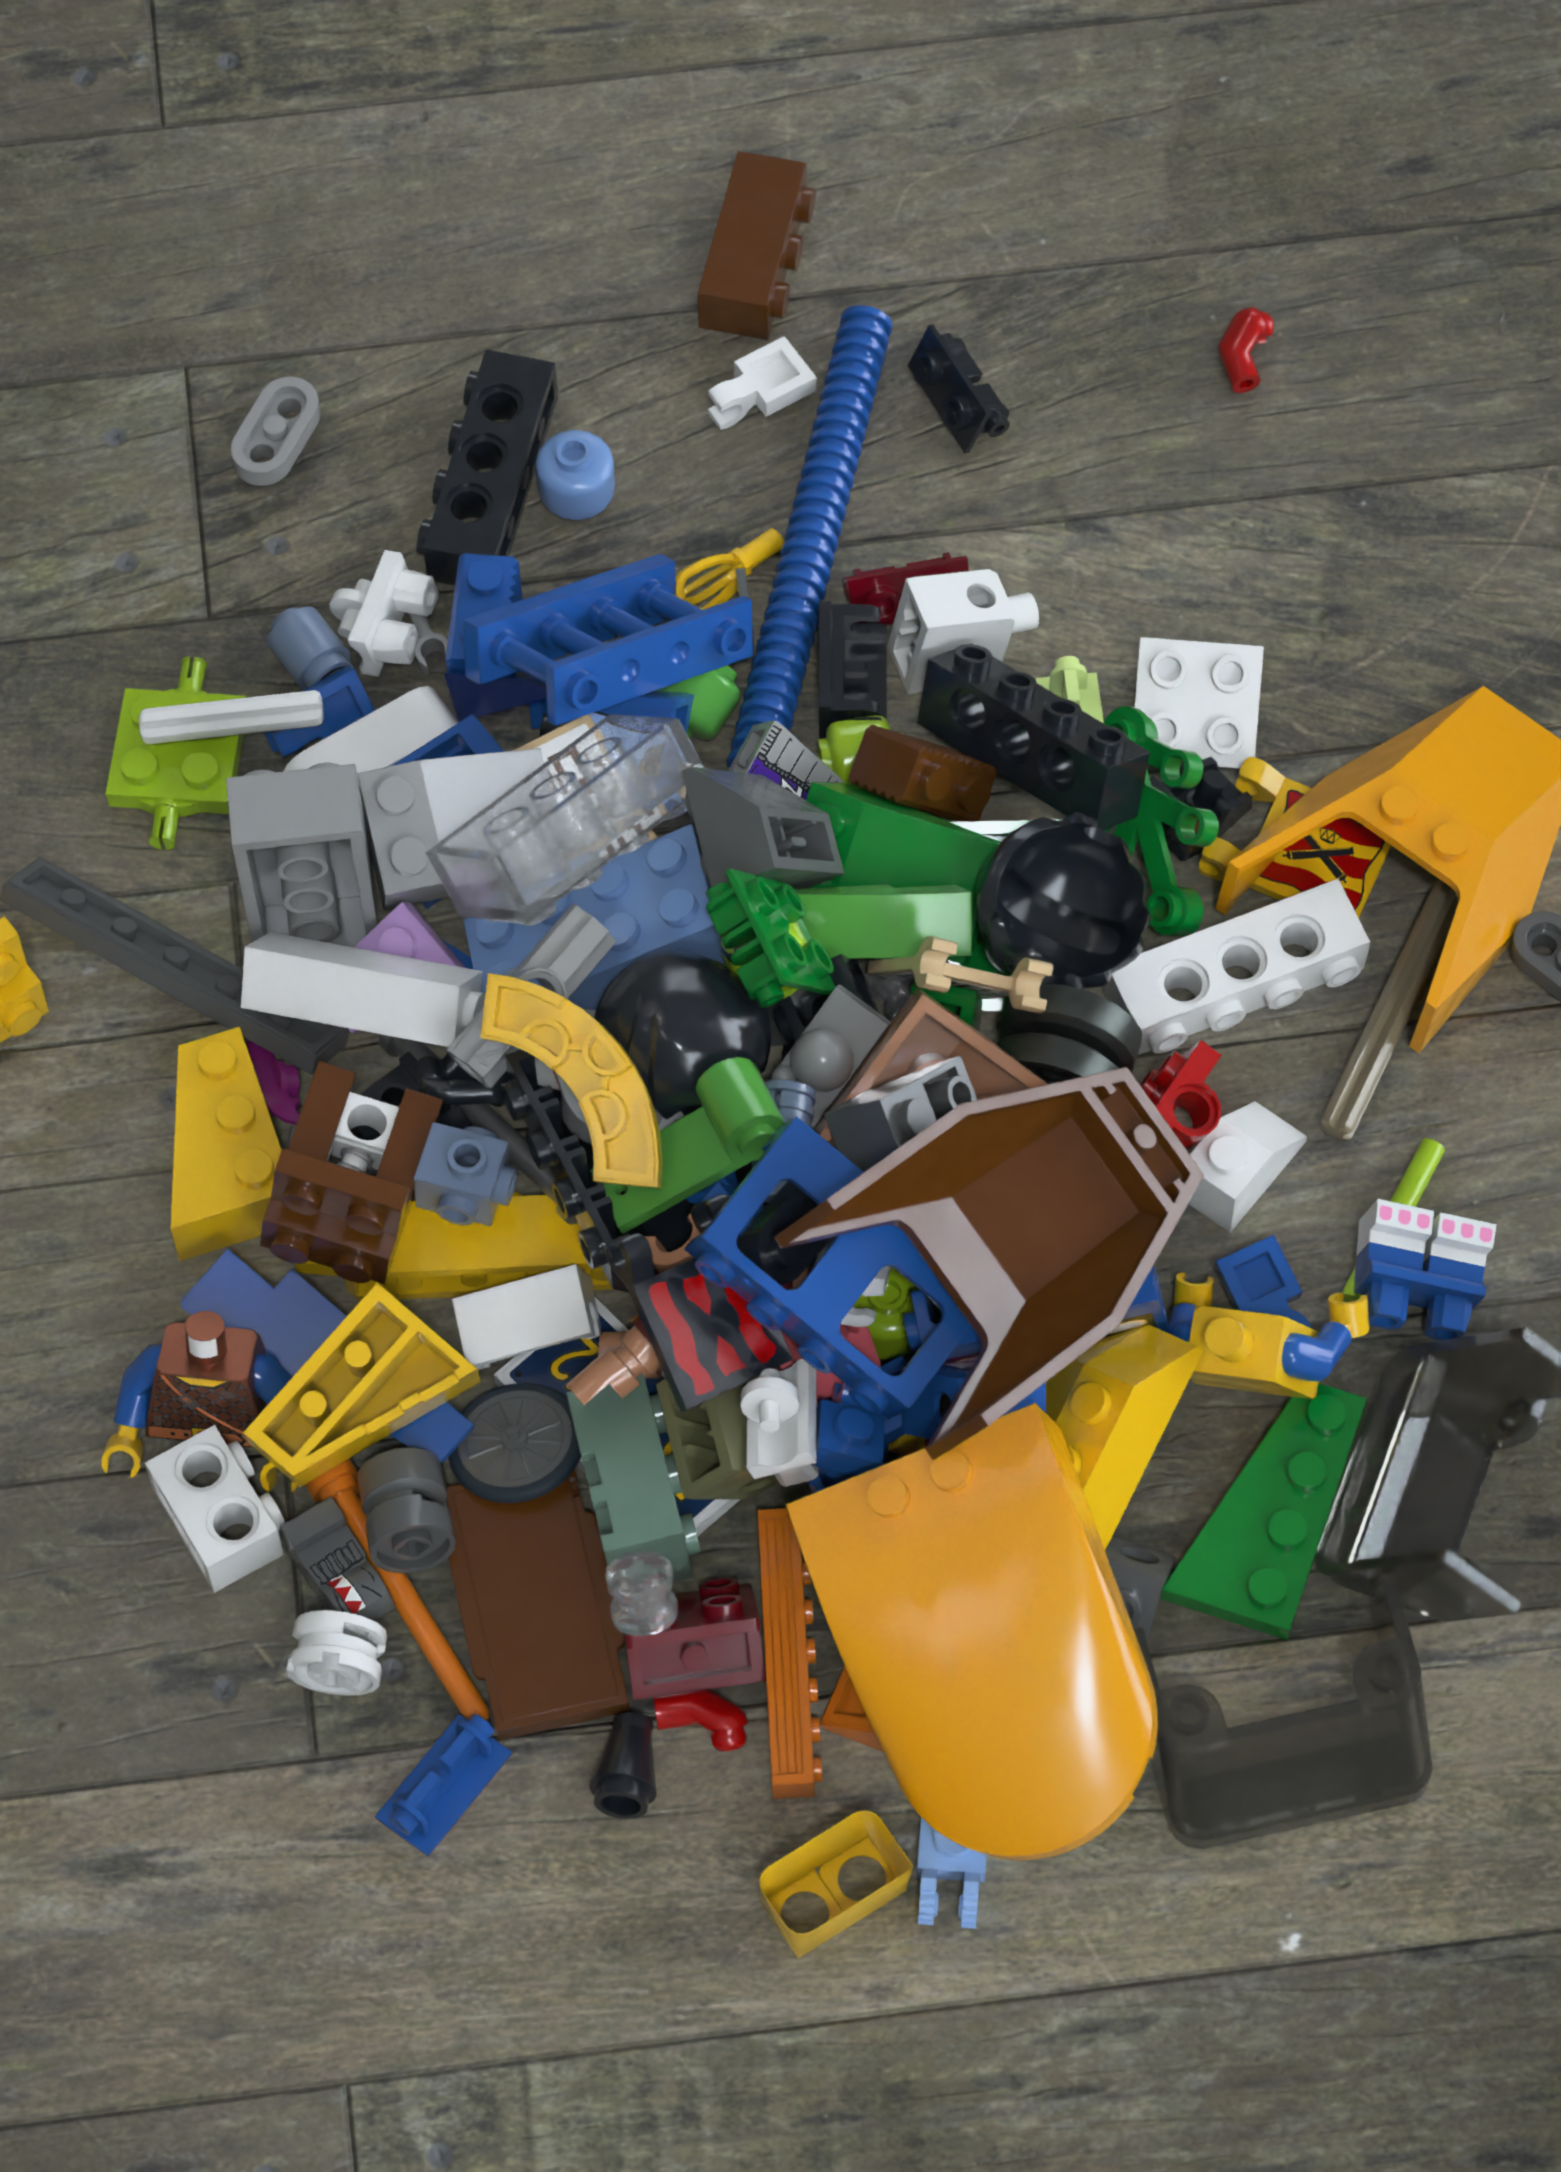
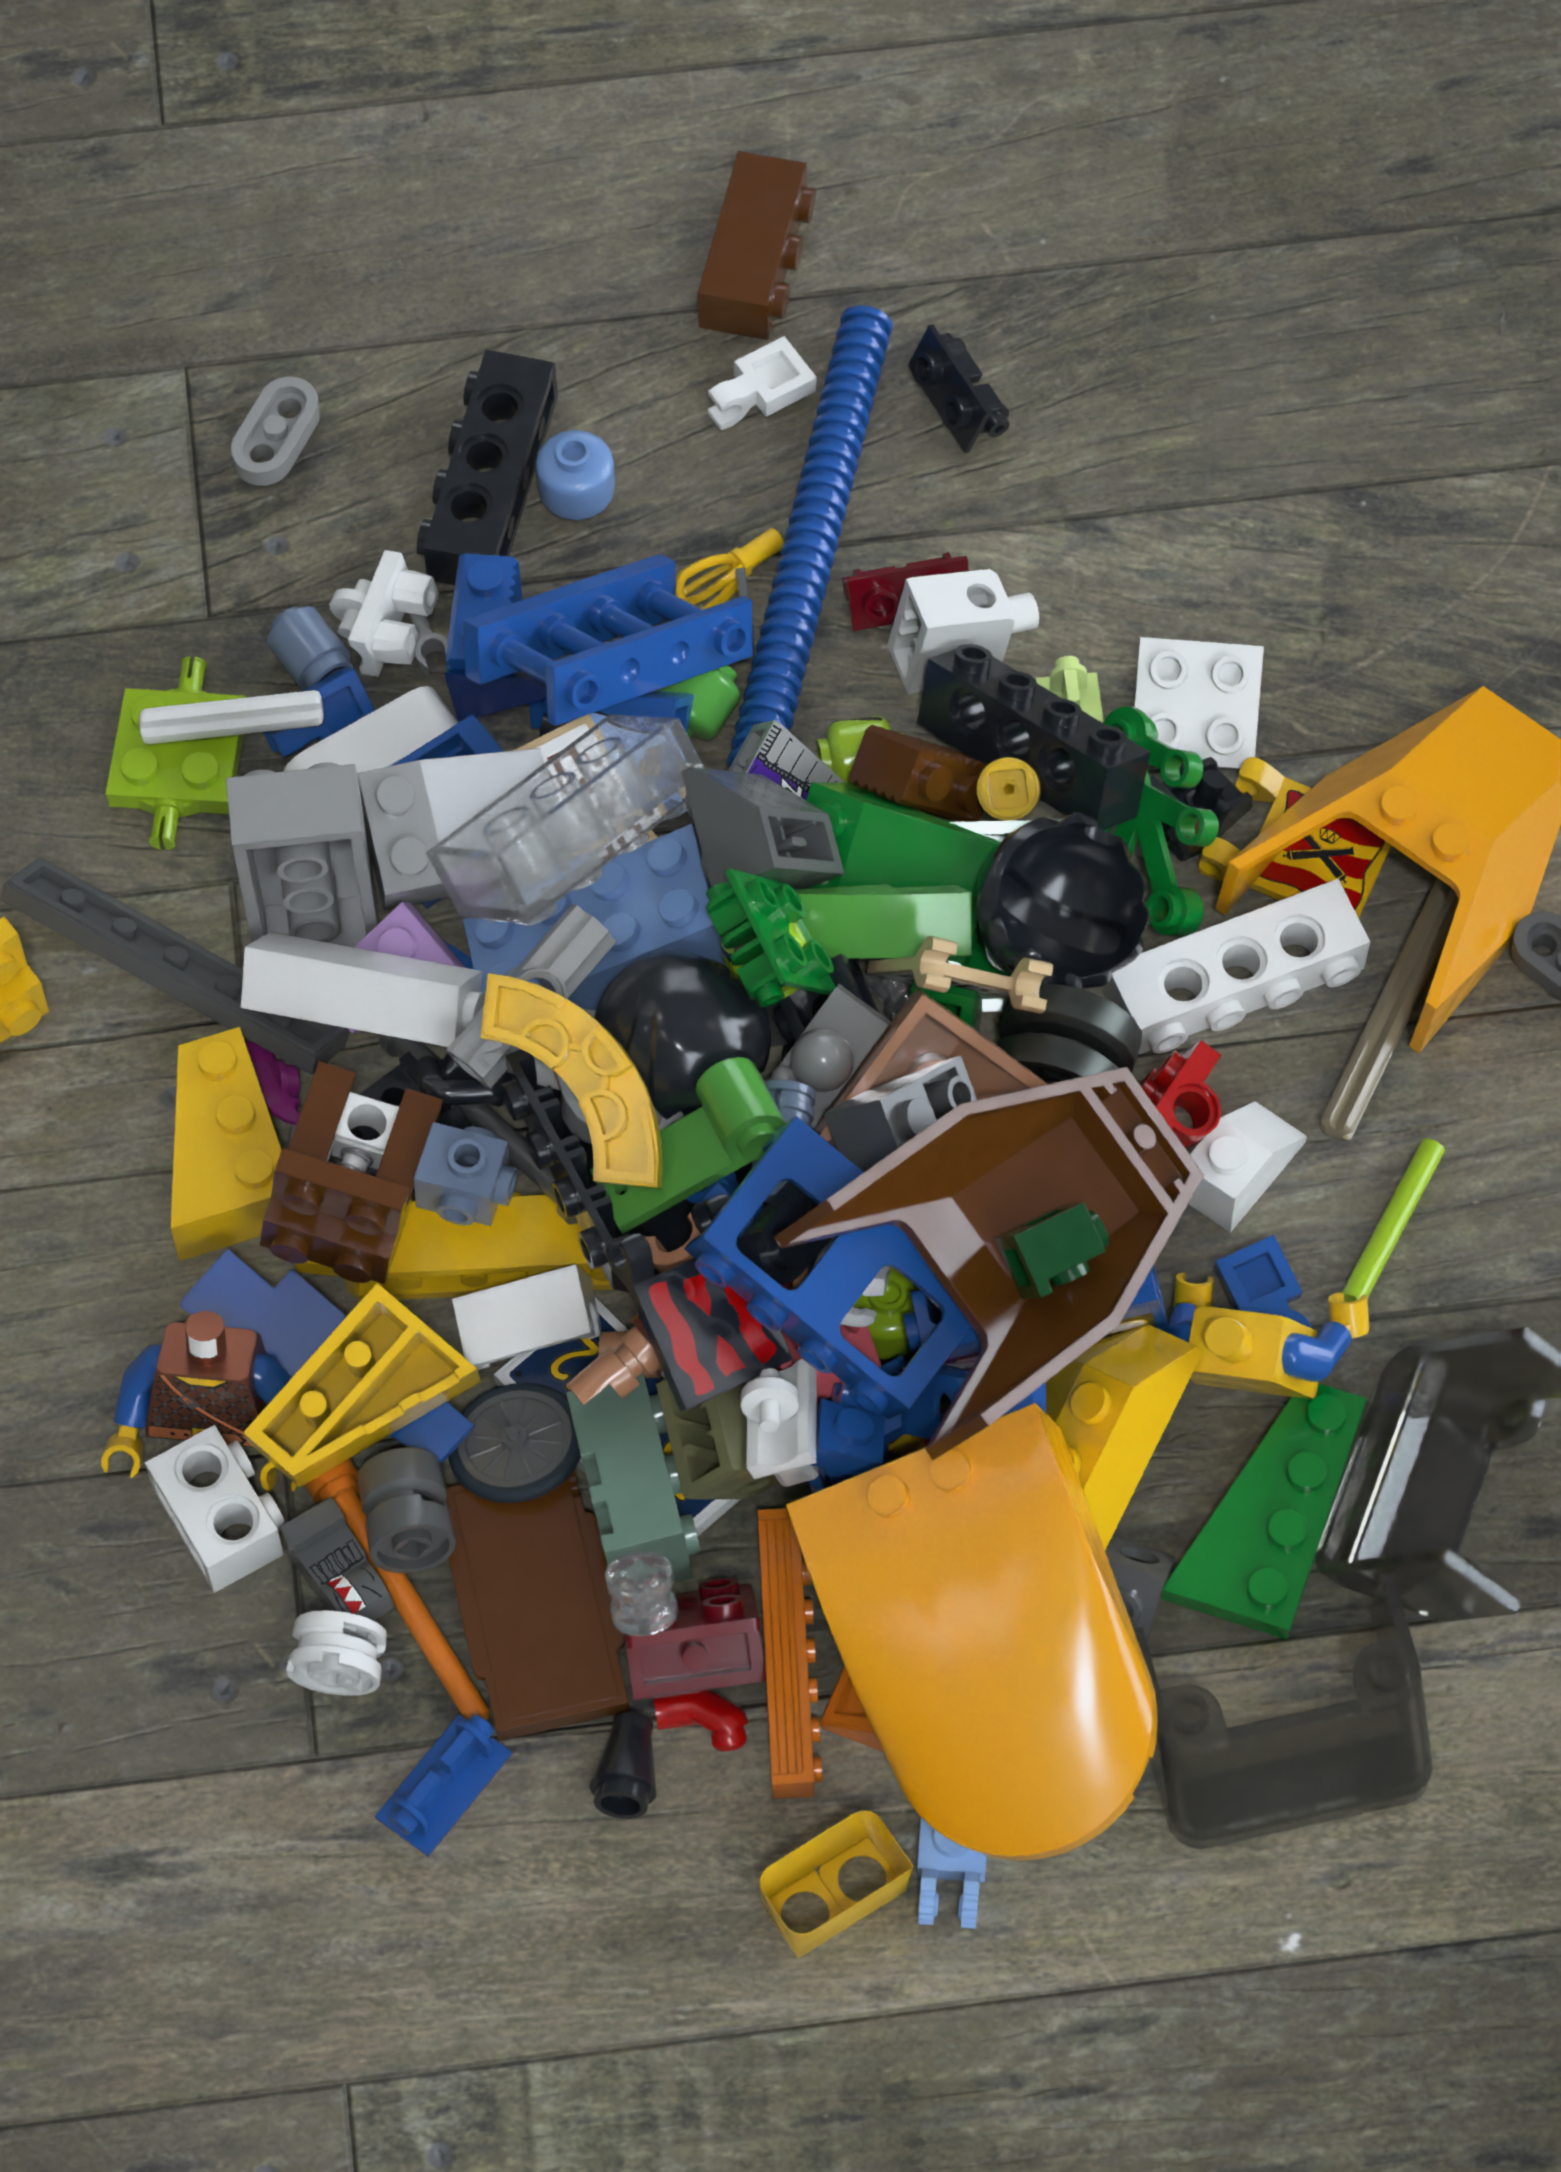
(851, 663): black hinge -> none
(1008, 789): none -> yellow tile
(1052, 1248): none -> dark green brick
(1235, 347): red arm -> none
(1423, 1264): blue hips -> none

